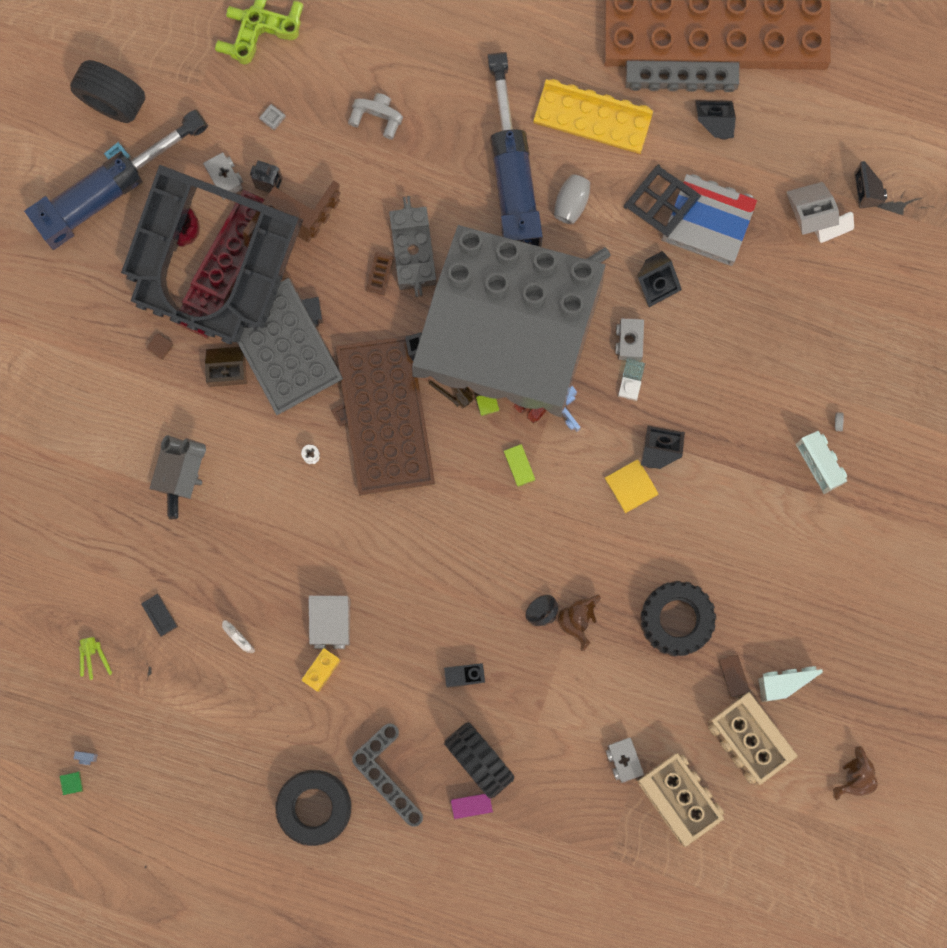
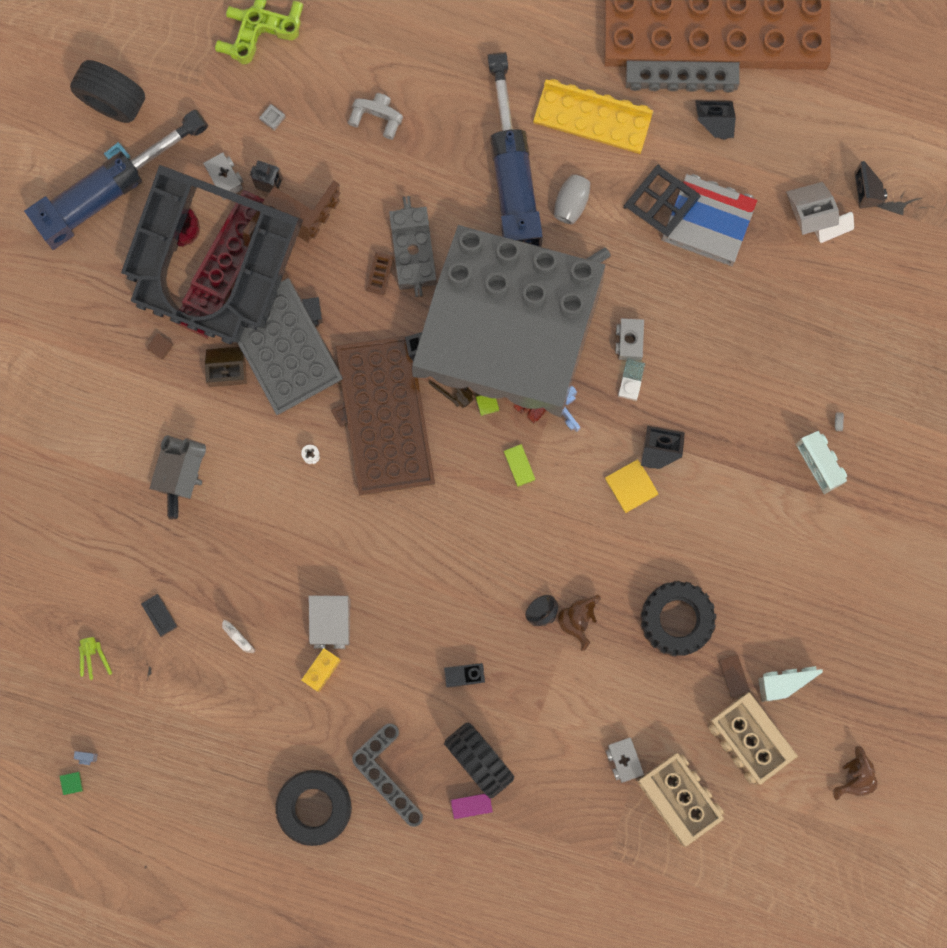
(658, 279): black slope -> none

